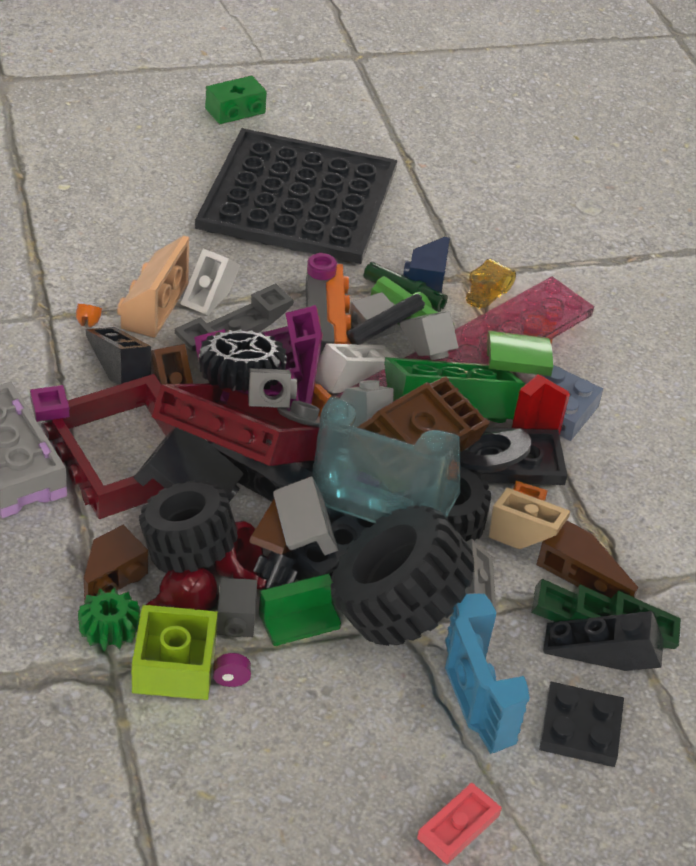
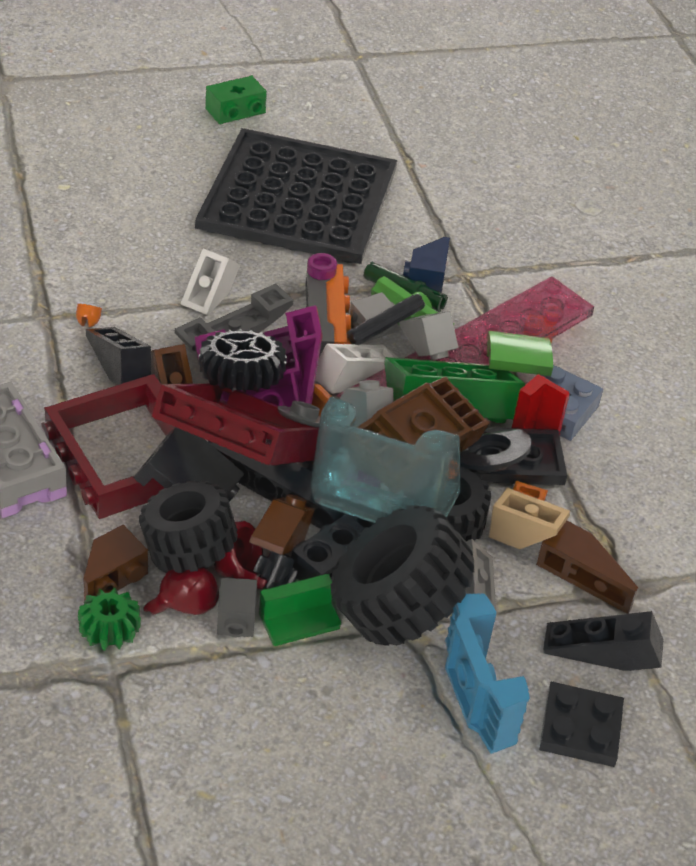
(49, 403): magenta tile -> none
(156, 289): light nougat slope -> none
(174, 652): lime brick -> none
(232, 670): magenta tile -> none
(257, 380): light grey brick -> none
(304, 516): light grey panel -> none
(459, 823): coral plate -> none
(489, 283): clear yellow piece -> none
(562, 605): dark green slope -> none

